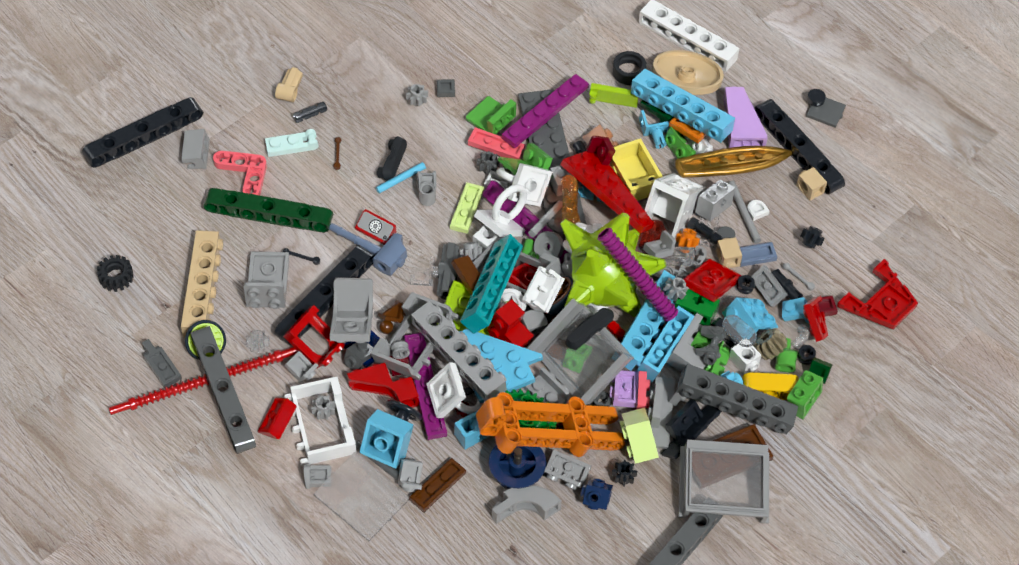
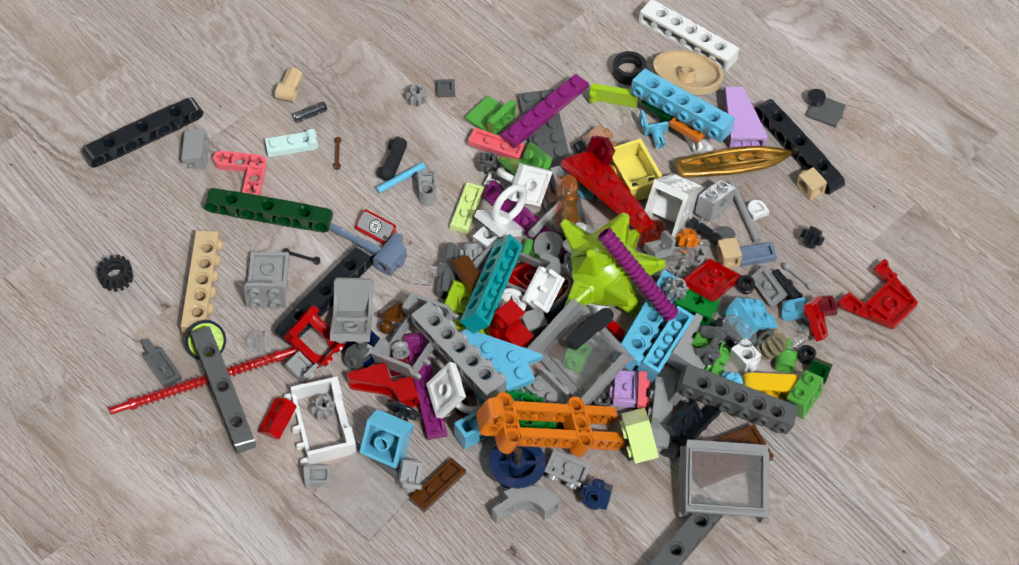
(624, 473): black gear -> none
(678, 144): bright green hinge -> none

